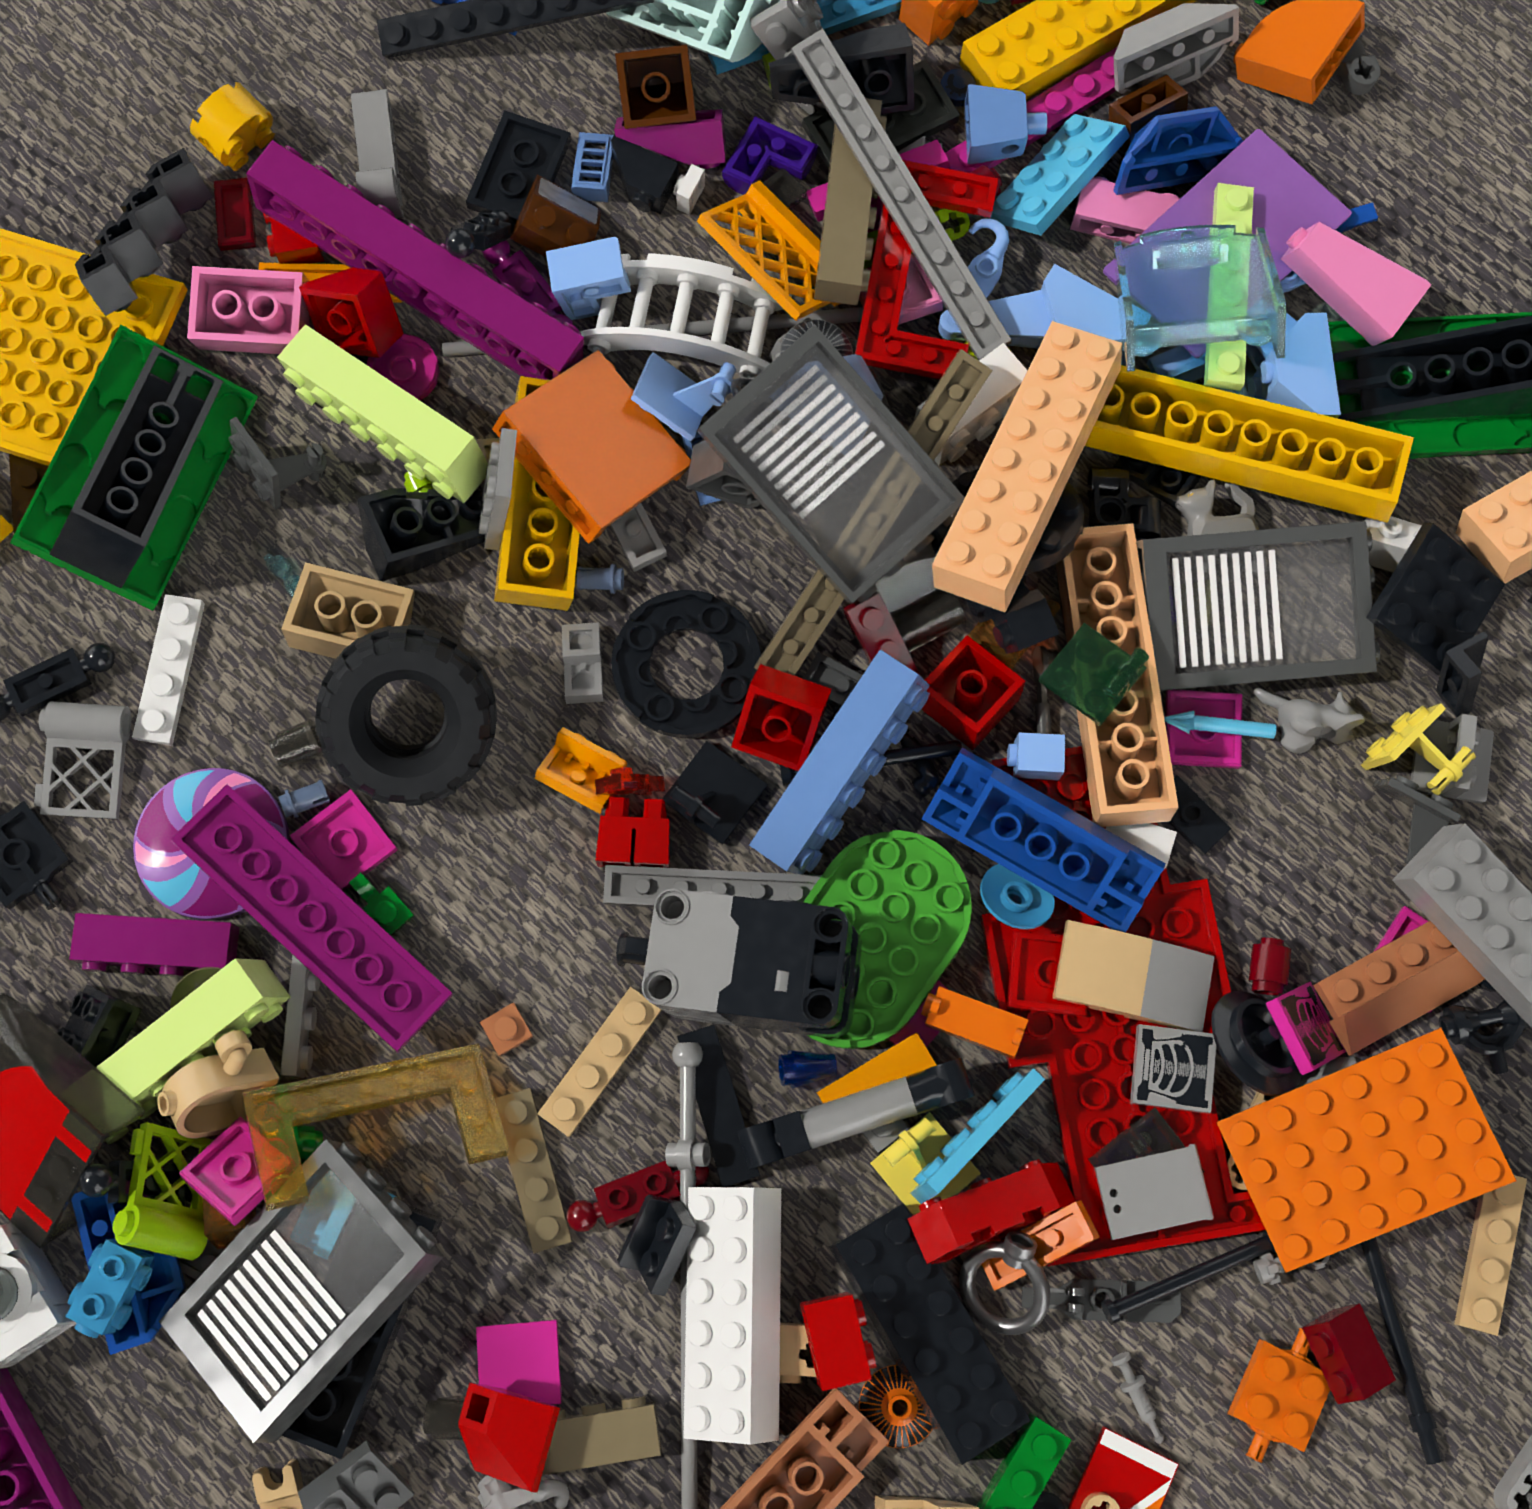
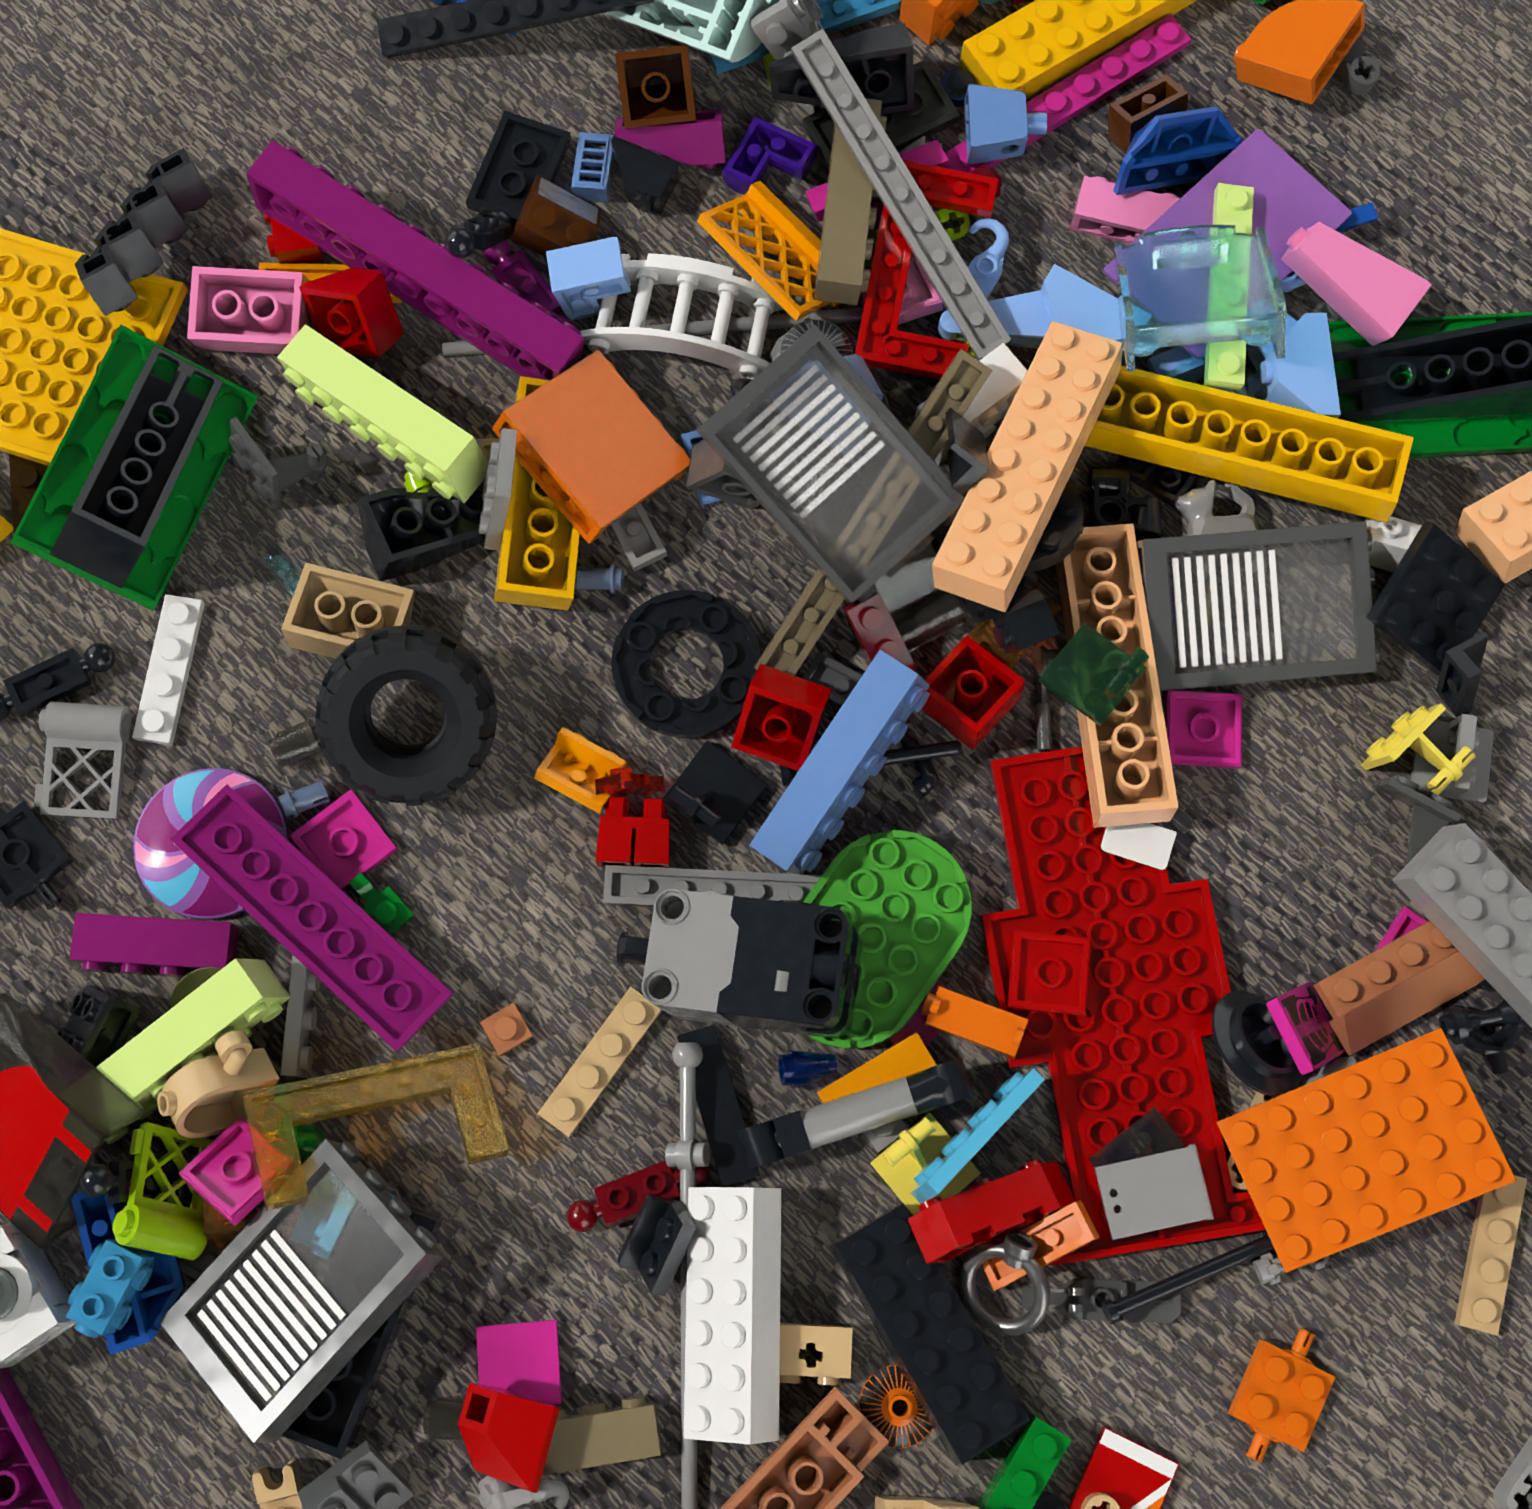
(232, 125): yellow brick -> none
(234, 214): dark red tile -> none
(376, 151): light grey beam -> none
(414, 377): dark pink tile -> none
(533, 1171): dark tan plate -> none
(582, 663): light grey slope -> none
(676, 397): light blue plate -> none
(689, 188): white plate -> none
(786, 188): clear smoke plate -> none
(836, 1340): red brick -> none
(966, 454): none -> black panel
(1015, 899): dark azure dish -> none
(1037, 756): light blue brick -> none
(1043, 841): blue slope -> none
(1058, 173): medium azure plate -> none
(1133, 976): tan slope -> none
(1135, 1388): light grey piece -> none
(1173, 1069): tile -> none
(1175, 43): light grey wedge -> none
(1189, 721): medium azure piece -> none
(1196, 820): black plate -> none
(1269, 967): dark red brick -> none
(1306, 721): light grey animal -> none
(1348, 1354): dark red brick -> none
(1421, 1419): black bar -> none

